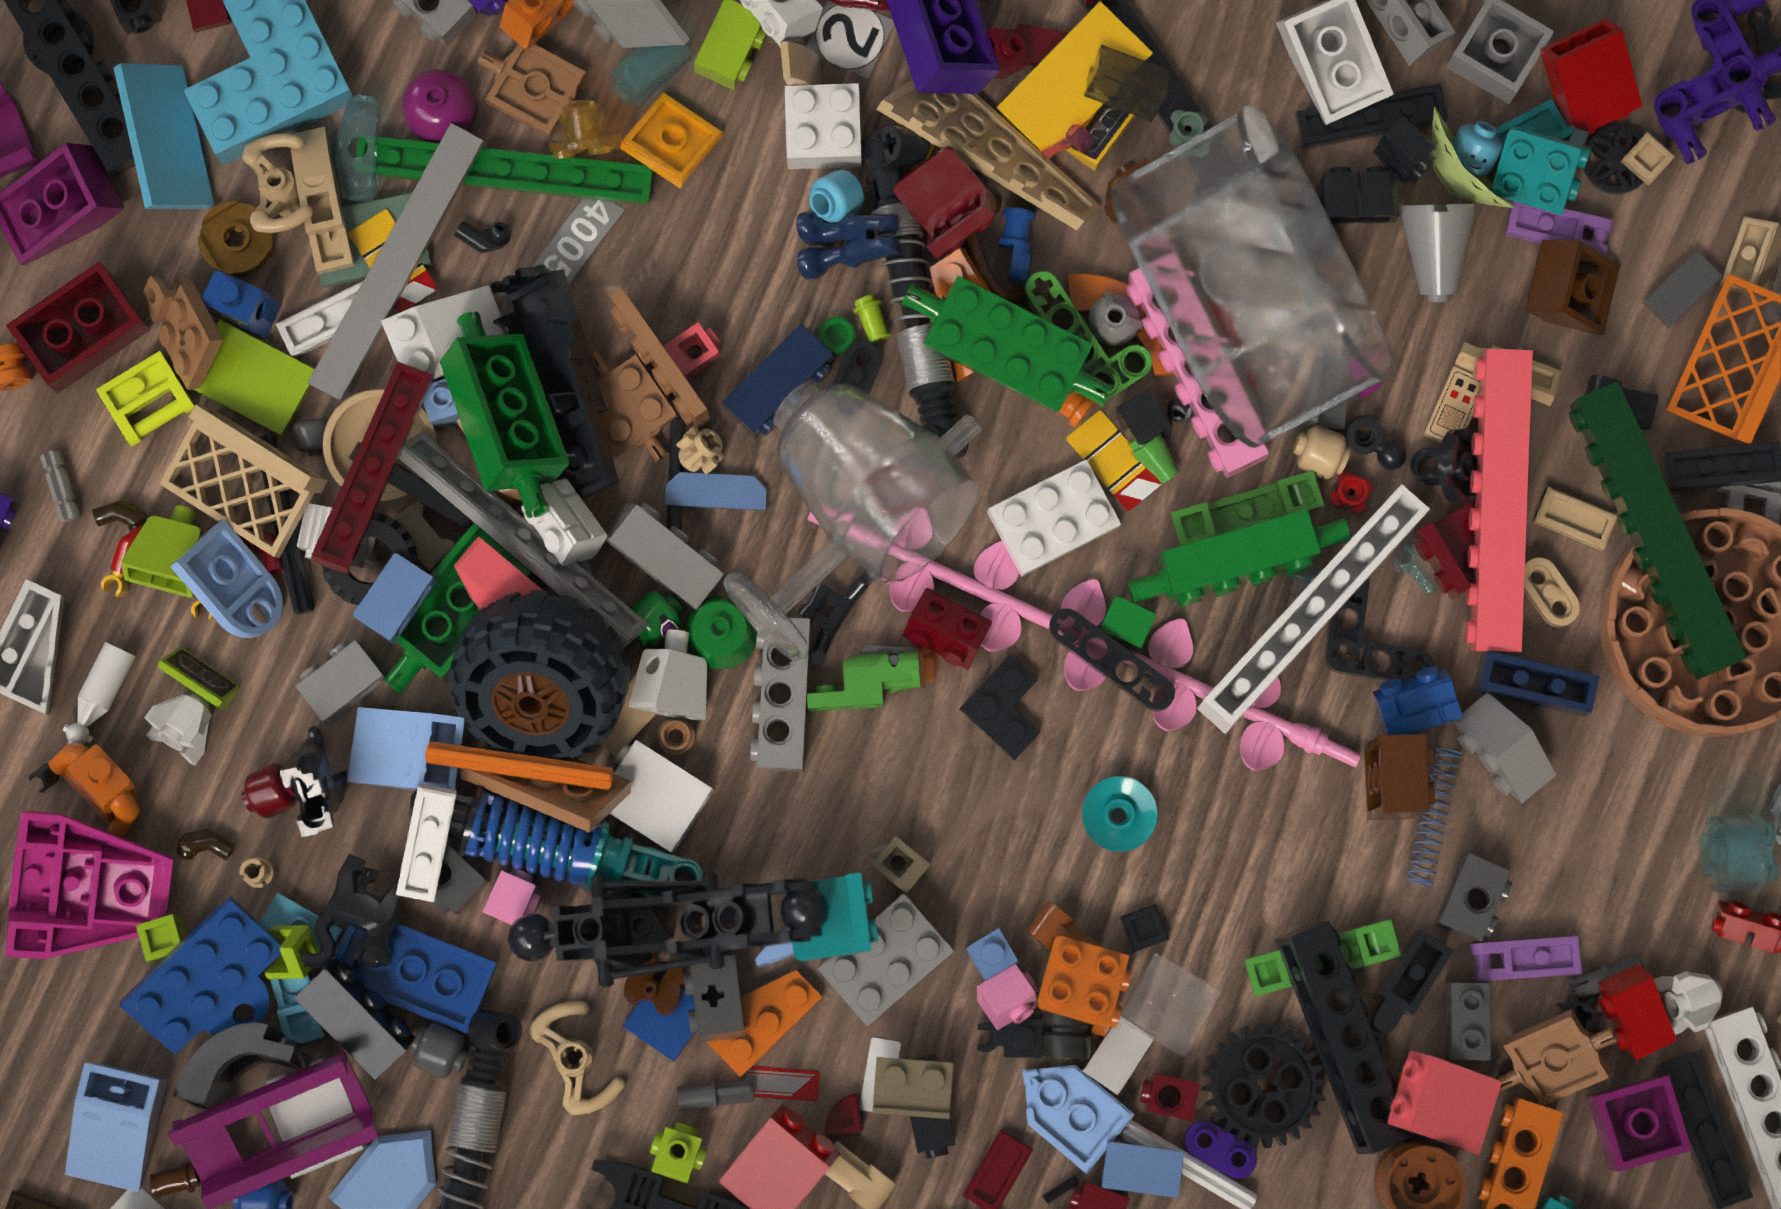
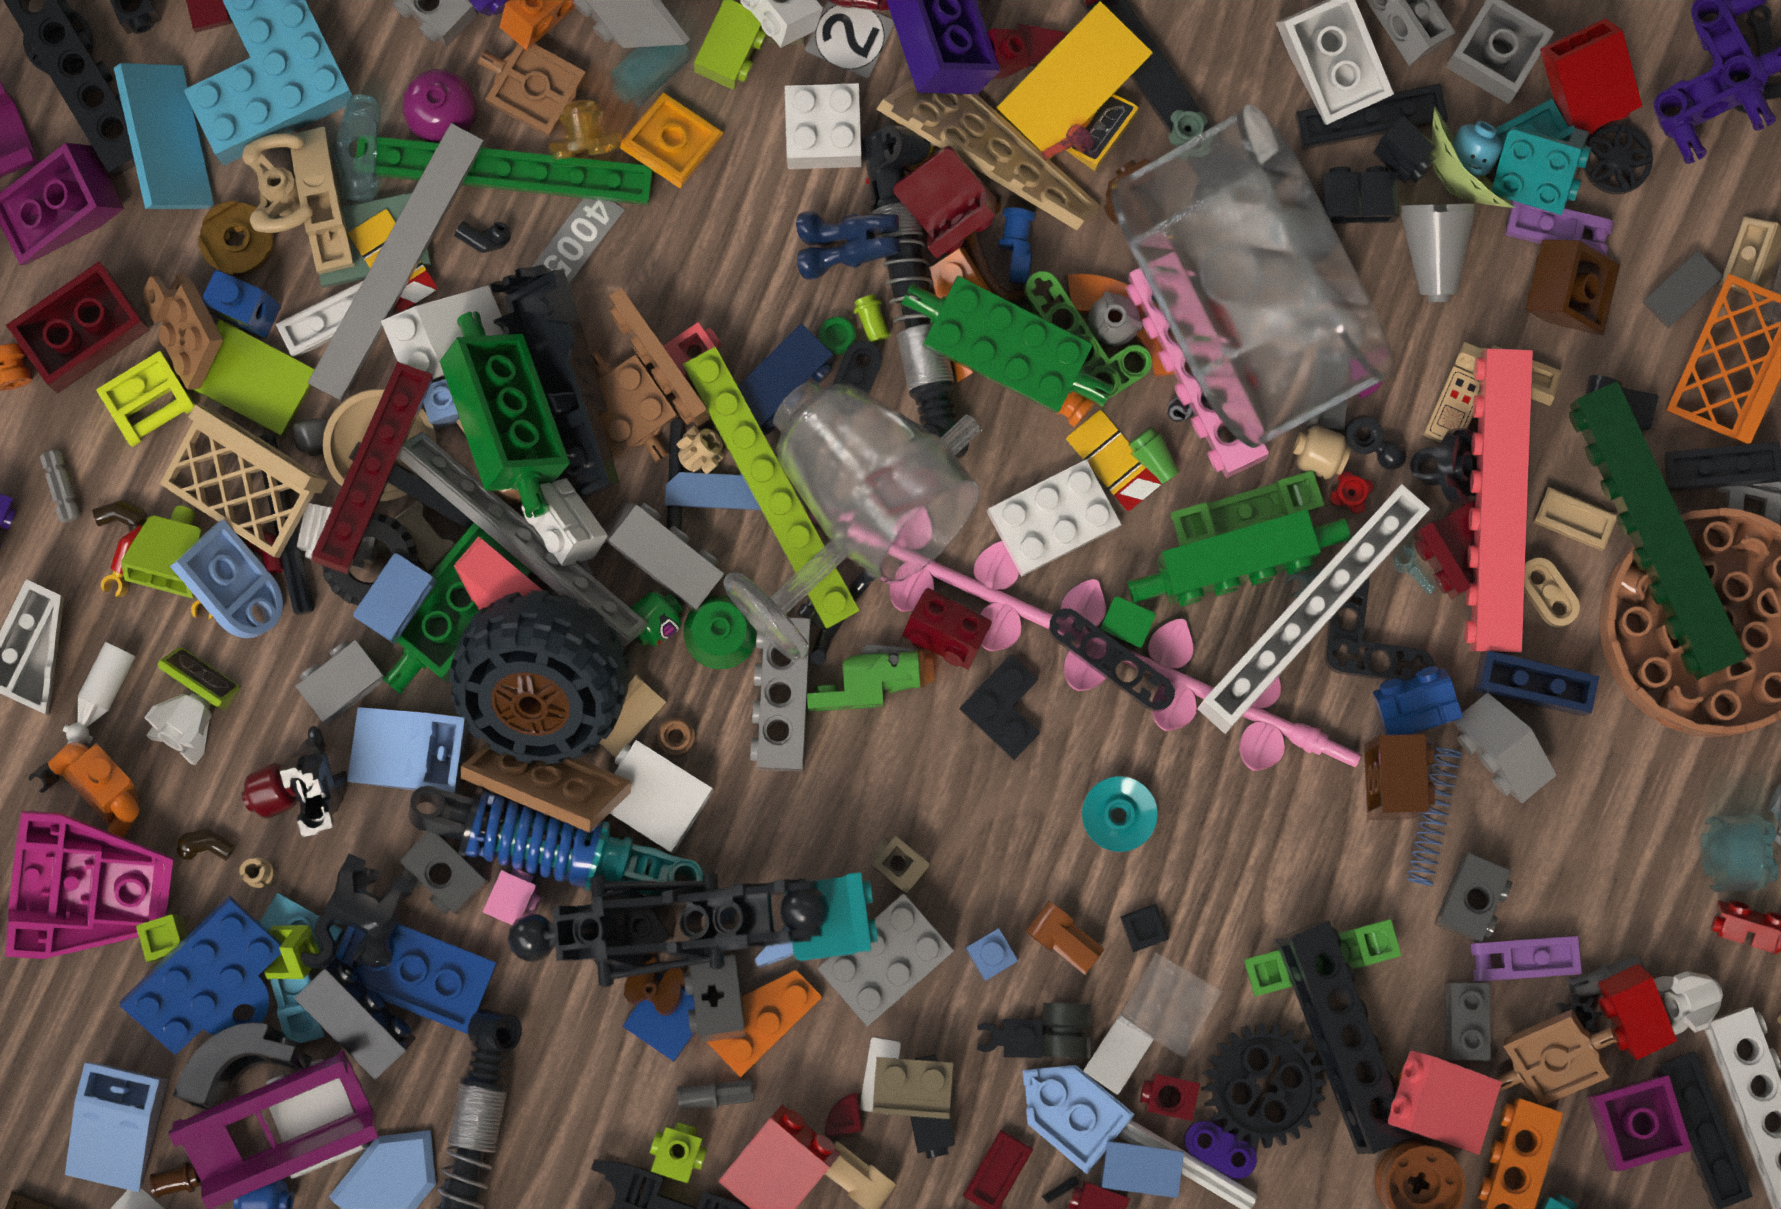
(426, 842): white tile -> none
(439, 1050): dark grey head -> none
(519, 765): orange axle -> none
(572, 1099): tan piece -> none
(671, 680): white torso -> none
(767, 480): none -> lime plate
(784, 1083): sticker -> none
(800, 65): tan slope -> none
(836, 196): medium azure head -> none
(1008, 997): bright pink brick -> none
(1084, 983): orange bracket -> none
(1127, 83): clear smoke hinge -> none
(1143, 418): black panel -> none
(1409, 980): black brick -> none
(1648, 158): tan tile -> none

